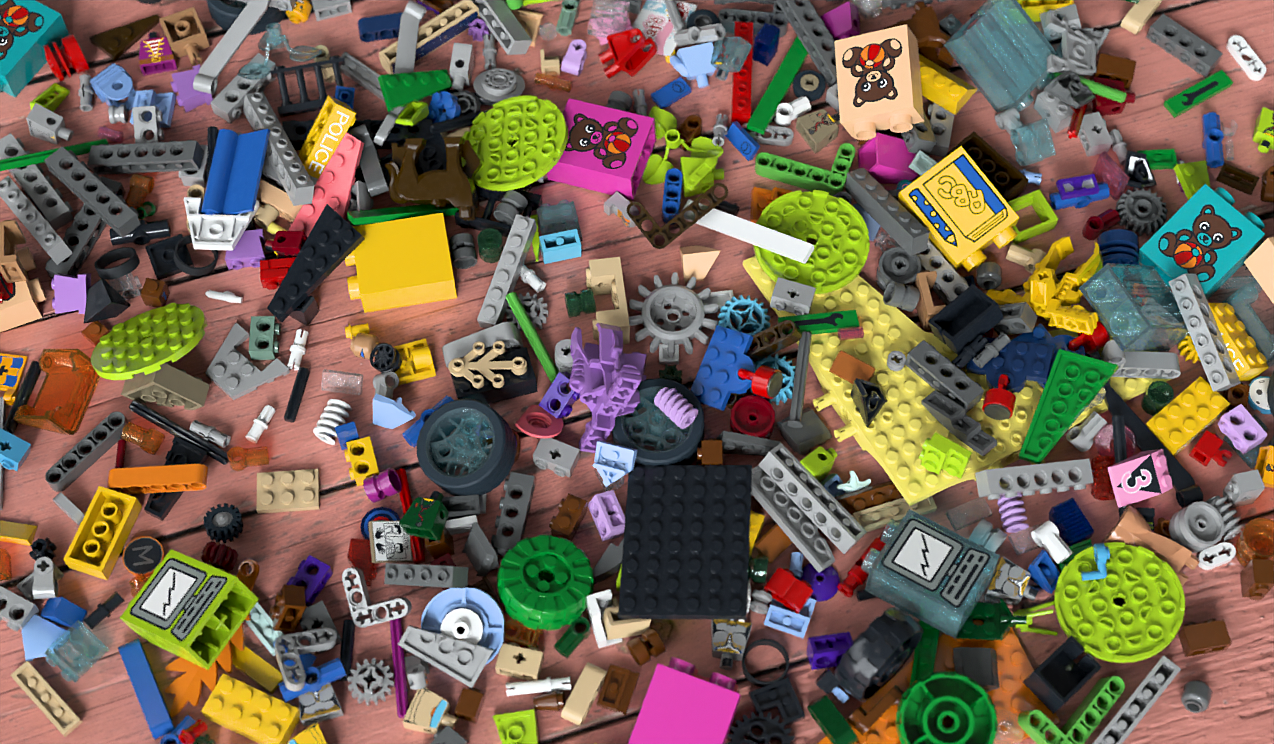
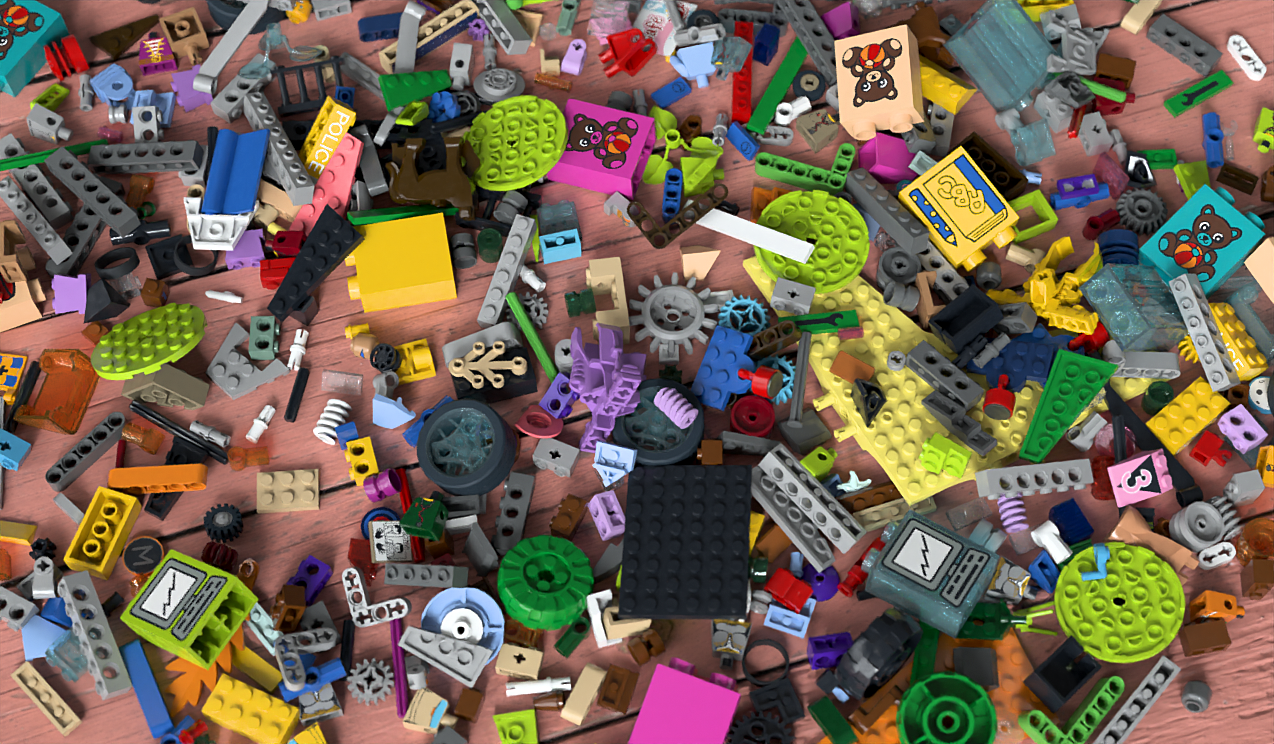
(81, 584): none -> light grey brick
(1215, 606): none -> orange torso

